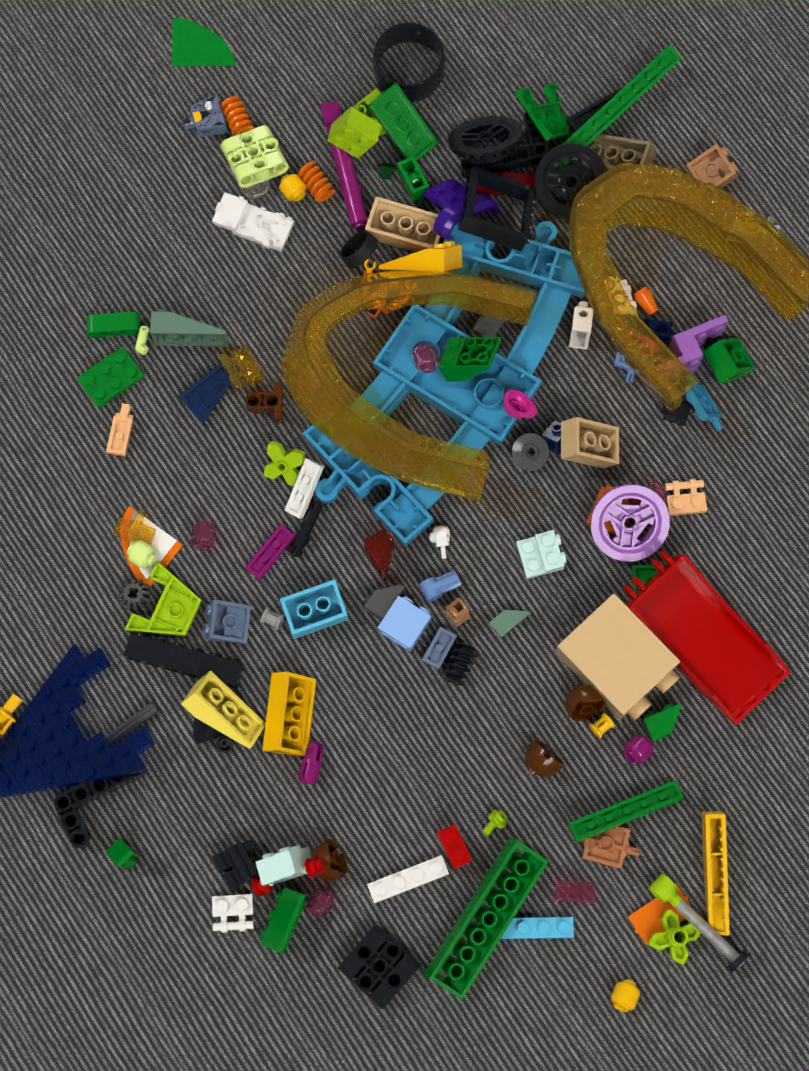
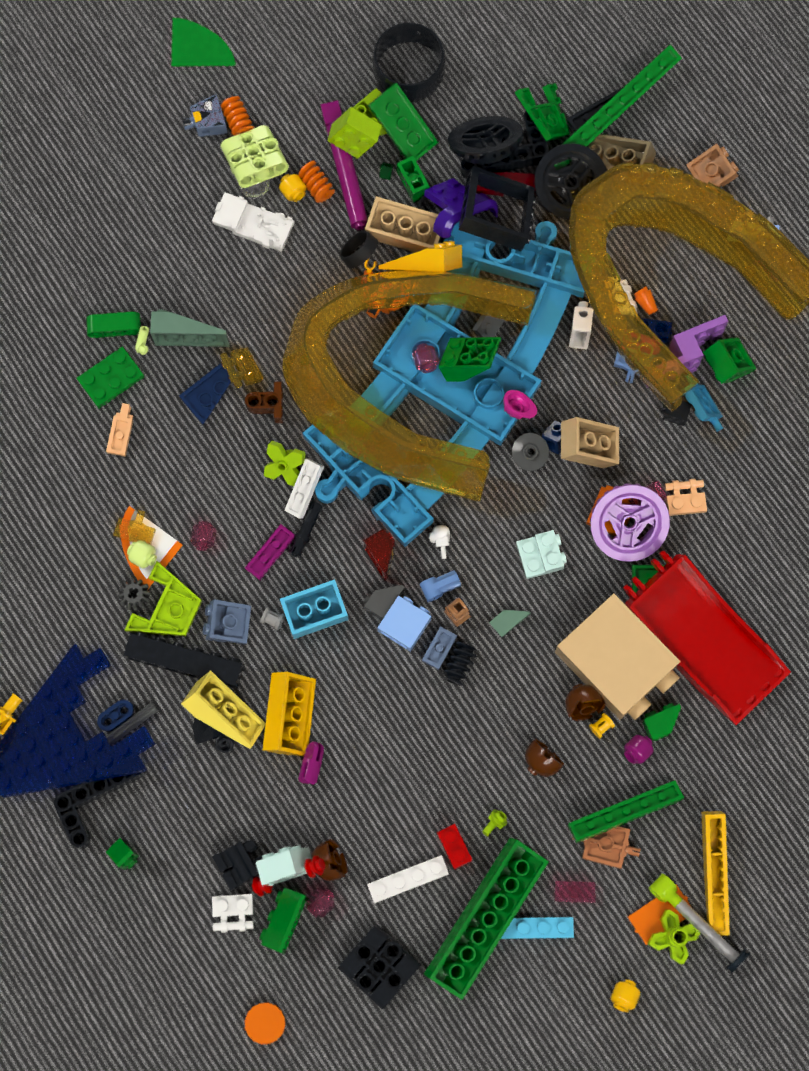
(114, 713): none -> dark blue plate
(265, 1023): none -> orange tile

